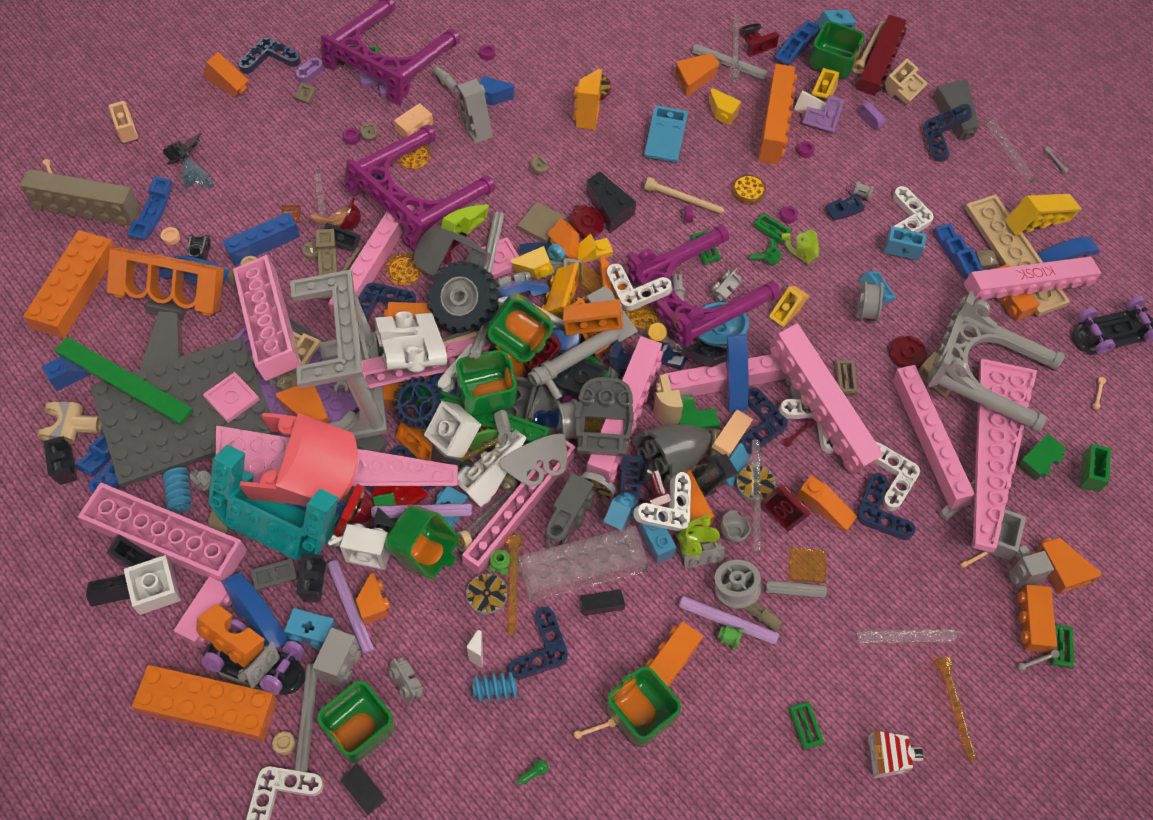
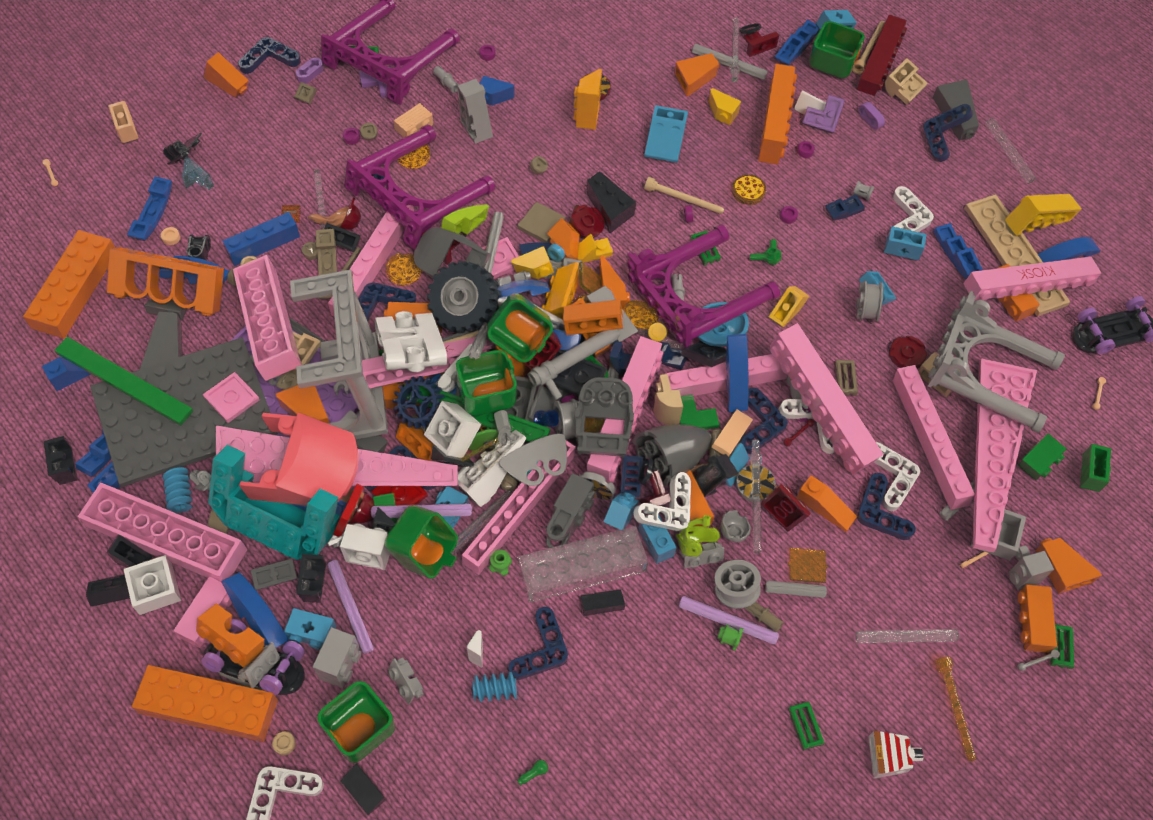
(69, 422): tan connector -> none
(80, 197): dark tan brick -> none
(306, 719): light grey axle -> none
(370, 601): orange slope -> none
(464, 540): tan tile -> none
(486, 594): tile -> none
(514, 544): clear yellow piece -> none
(578, 734): light nougat hinge -> none
(630, 293): white beam -> none
(643, 706): green piece -> none
(675, 652): orange brick -> none
(720, 289): light grey hinge -> none
(771, 230): green tile -> none
(806, 245): lime helmet -> none
(826, 84): yellow slope -> none
(987, 259): dark tan tile -> none
(1064, 170): light grey hinge -> none

